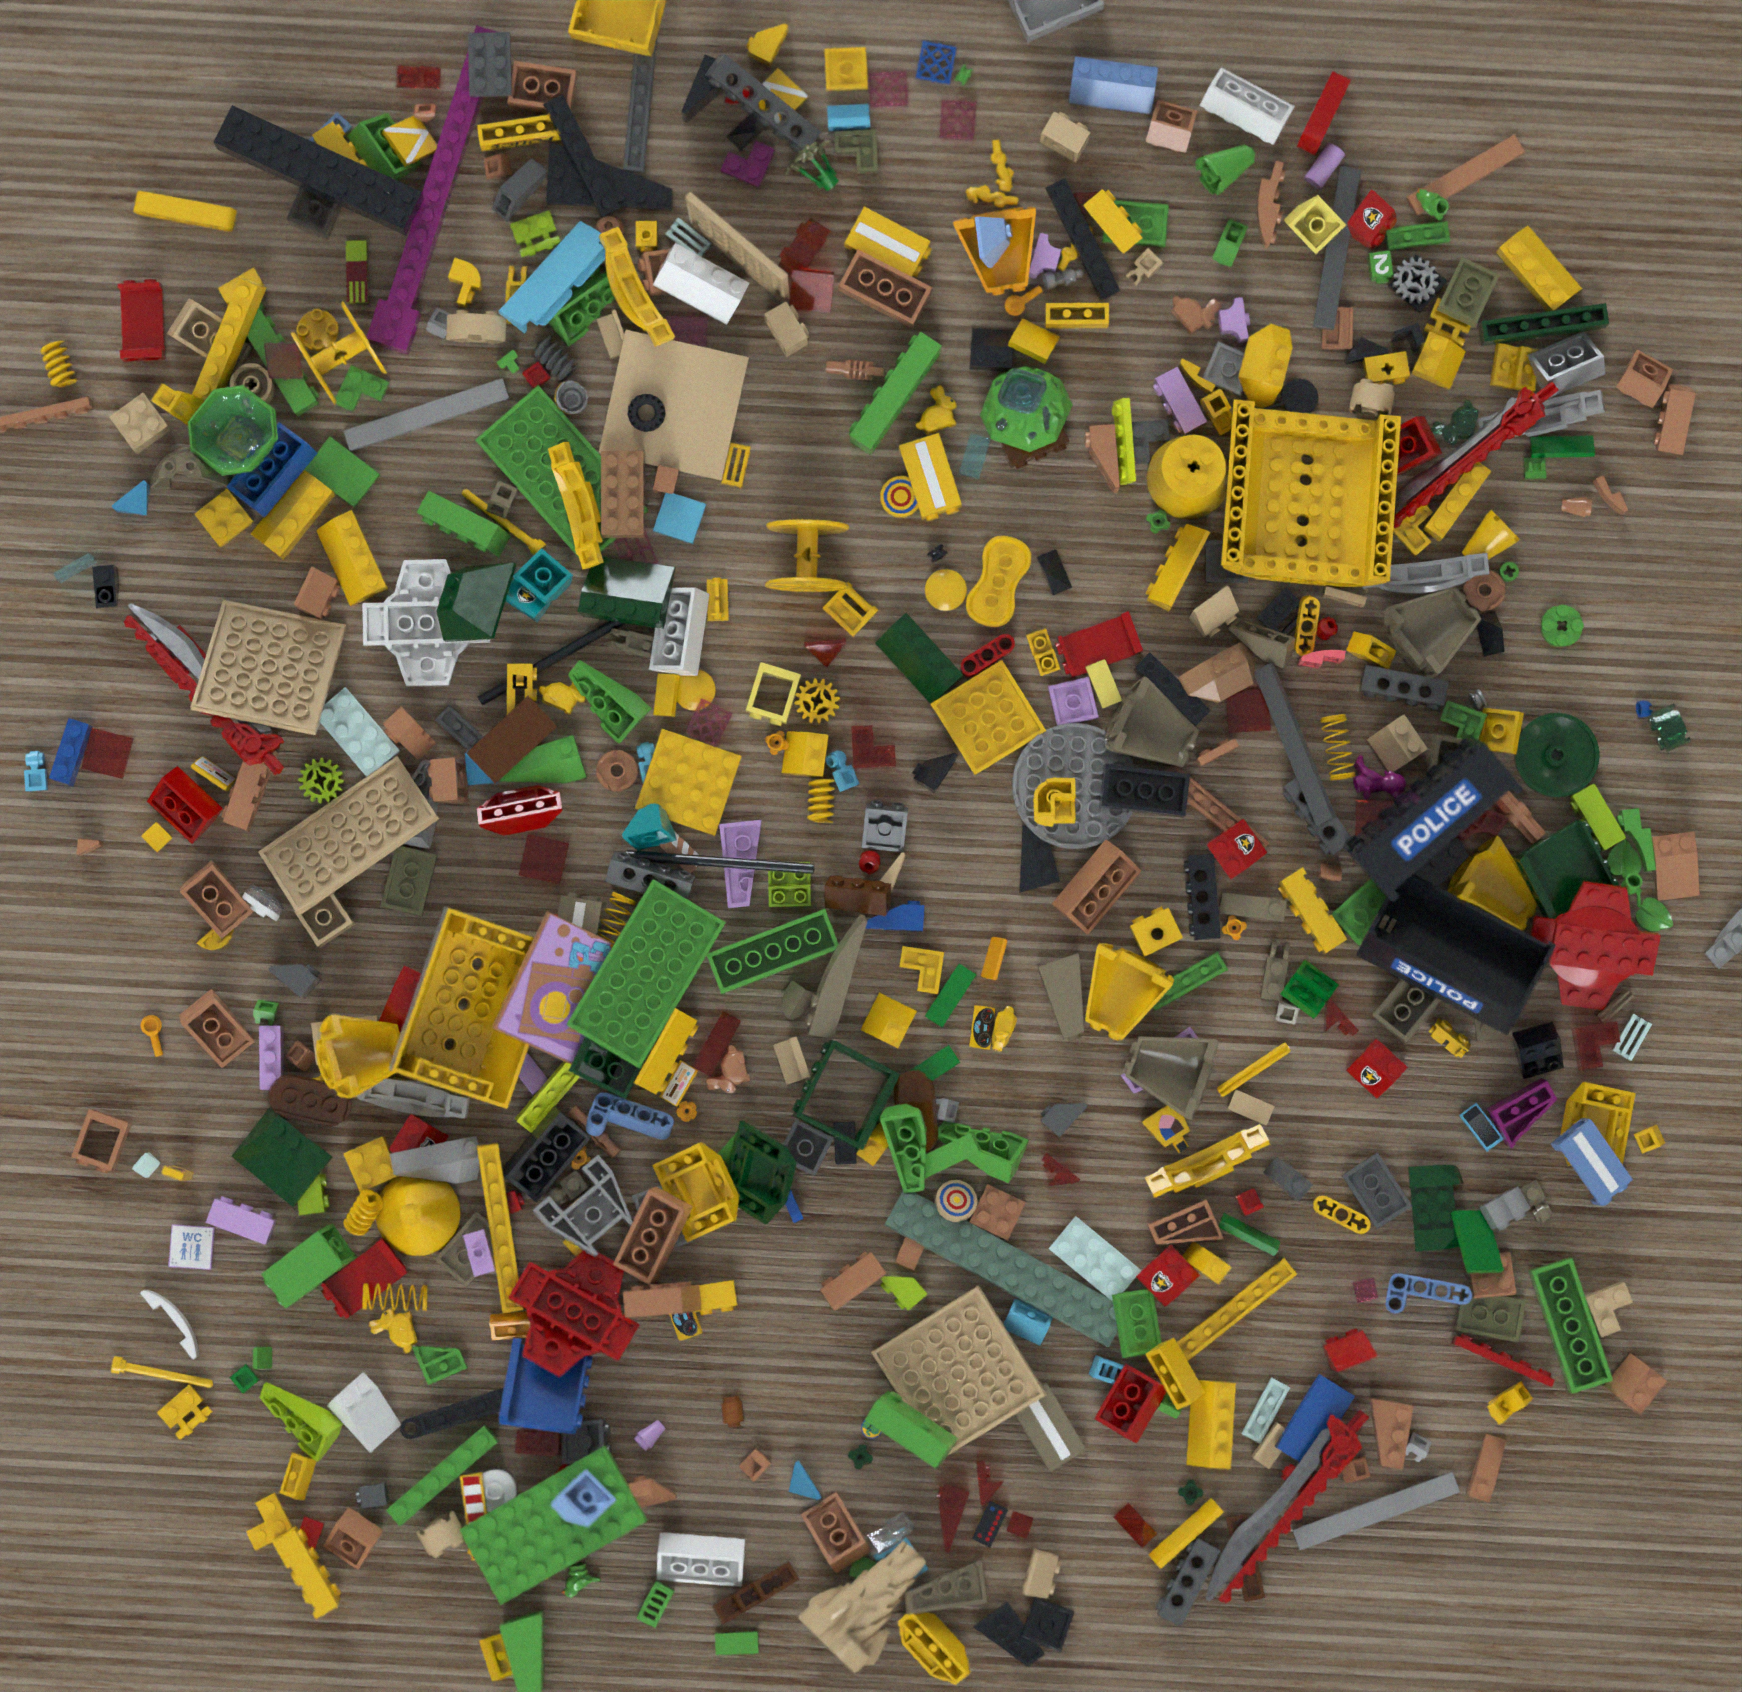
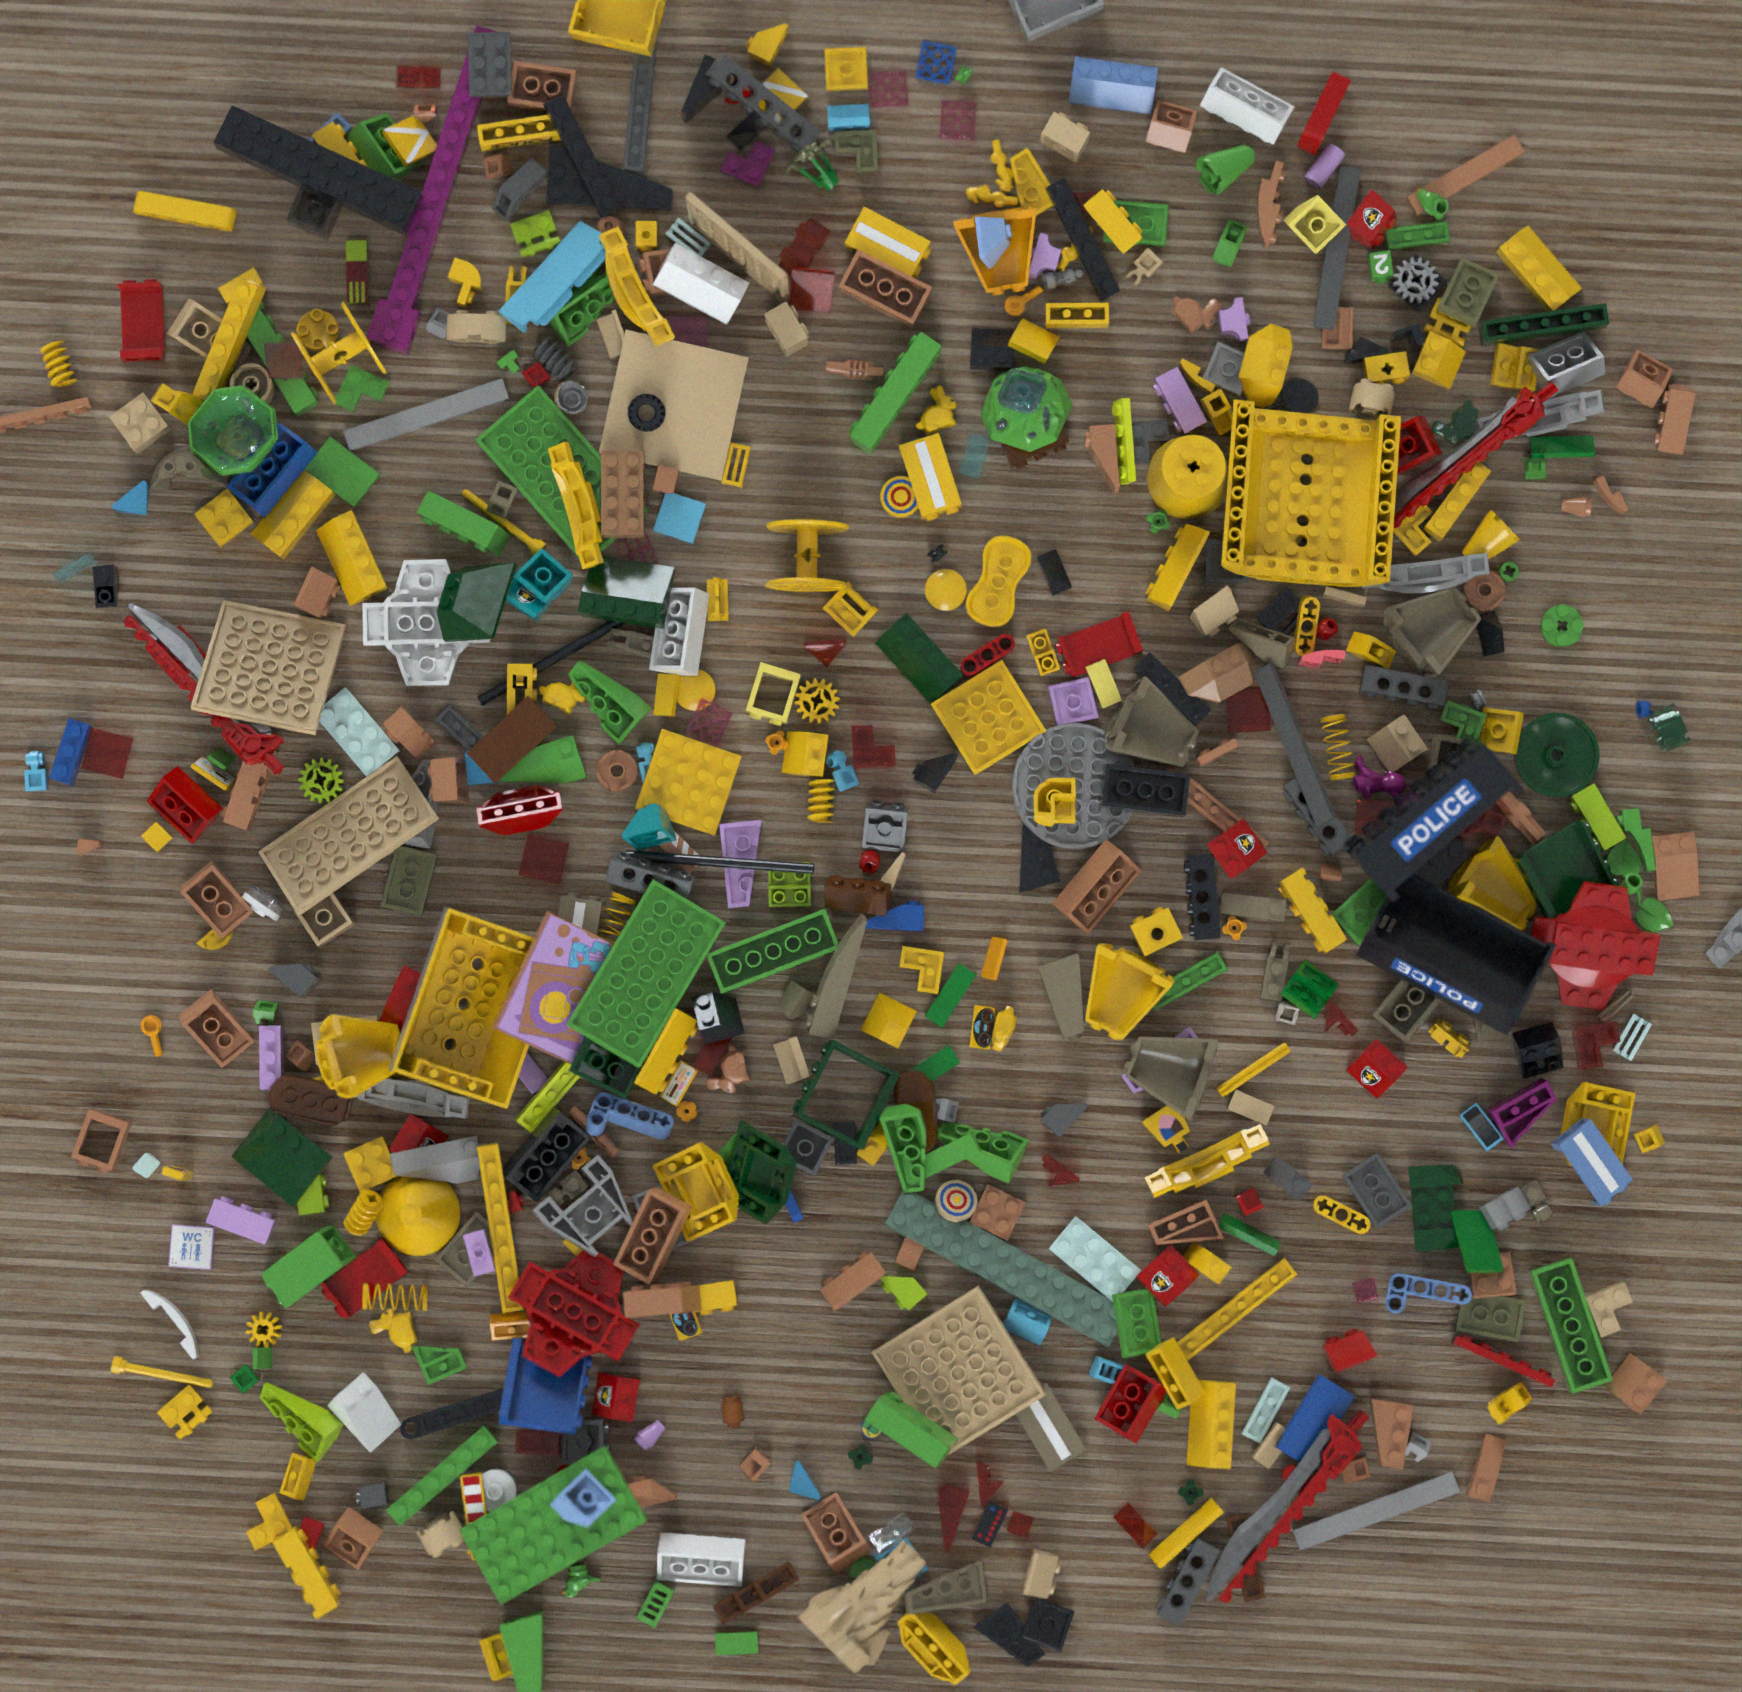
(221, 759): none -> bright green slope
(256, 1327): none -> yellow gear
(616, 1397): none -> red slope
(717, 1016): none -> black slope
(1030, 182): none -> yellow wing

